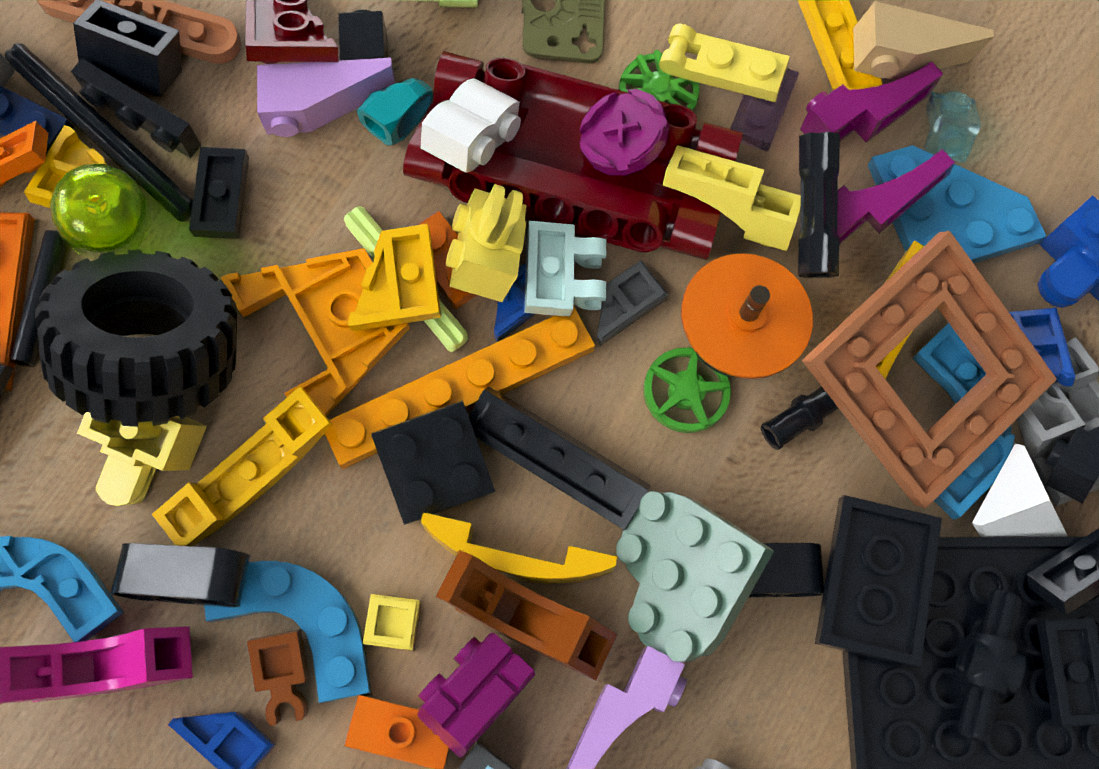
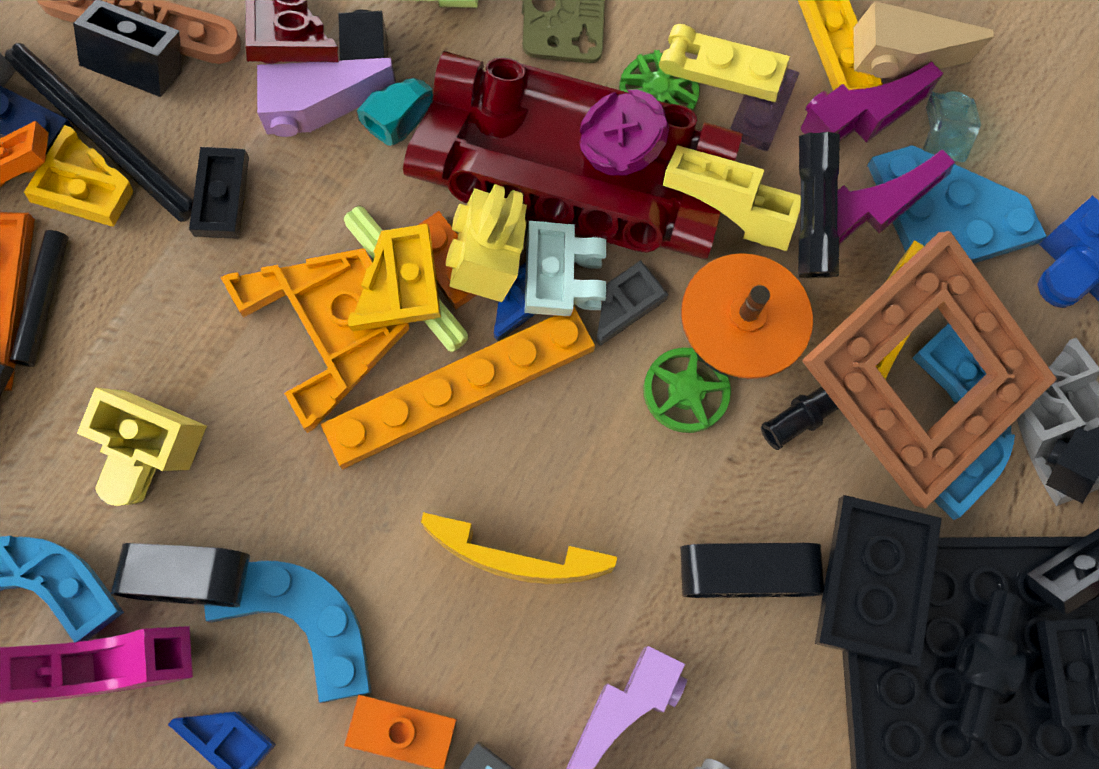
(117, 228): clear neon green cylinder -> none
(135, 109): black plate -> none
(137, 378): black tyre -> none
(246, 473): yellow slope -> none
(278, 665): dark orange plate -> none
(392, 622): light yellow tile -> none
(433, 462): black plate -> none
(470, 125): white brick -> none
(475, 693): magenta brick -> none
(526, 616): dark orange arch -> none
(557, 457): black plate -> none
(690, 574): plate -> none
(1018, 502): white slope -> none
(1047, 336): blue tile -> none

